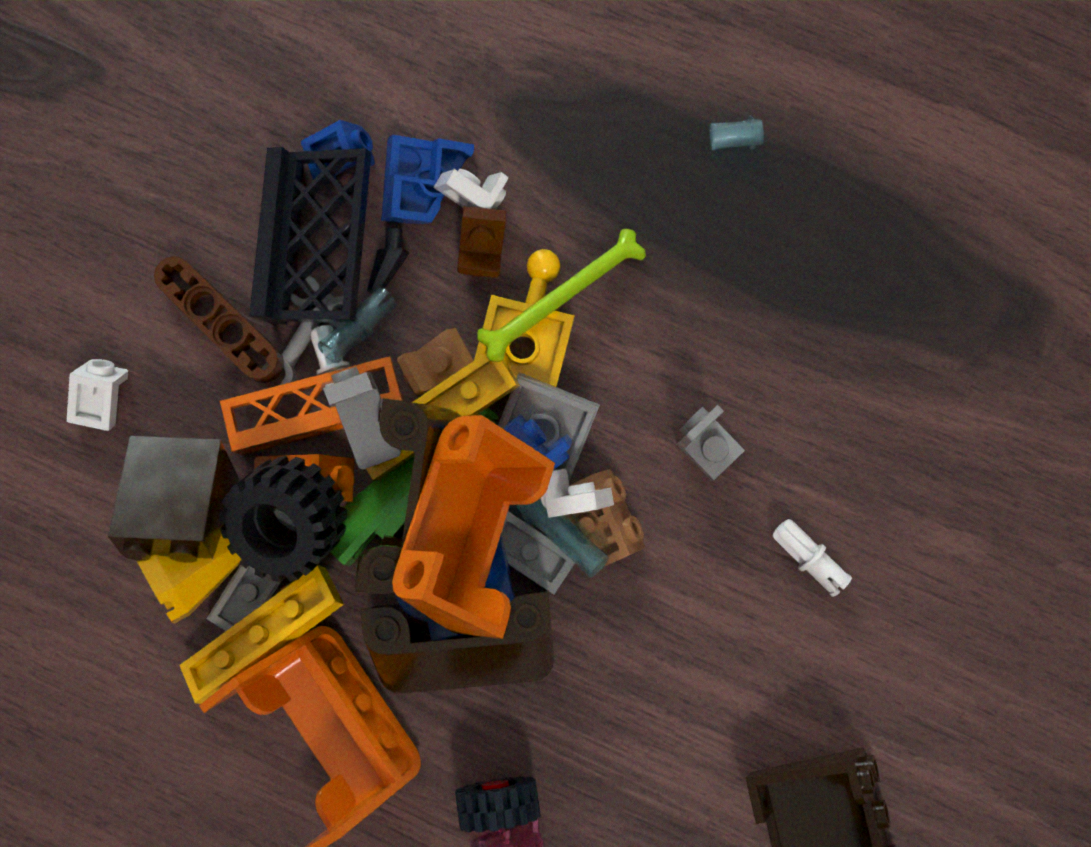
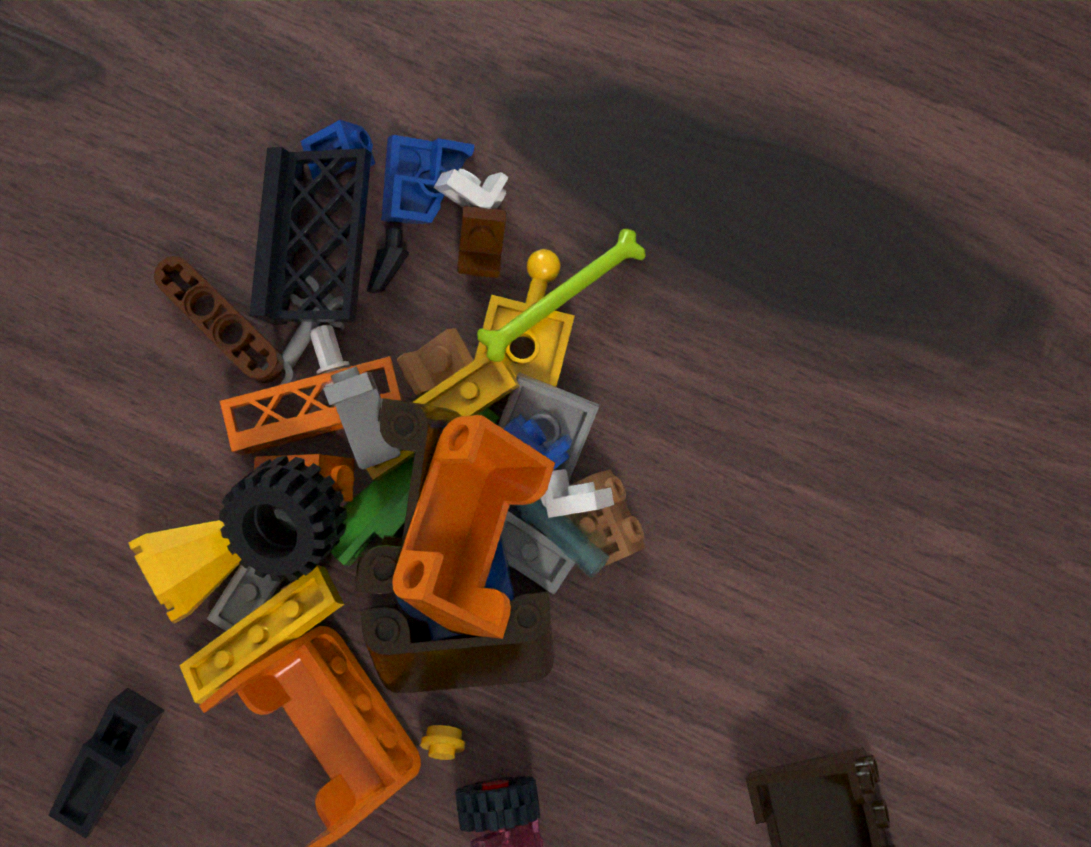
(95, 394): white bracket -> none
(105, 761): none -> black slope
(171, 498): dark brown slope -> none
(348, 334): clear light blue pin -> none
(443, 742): none -> yellow plate
(709, 443): light grey bracket -> none
(737, 134): clear light blue pin -> none
(811, 557): white axle -> none

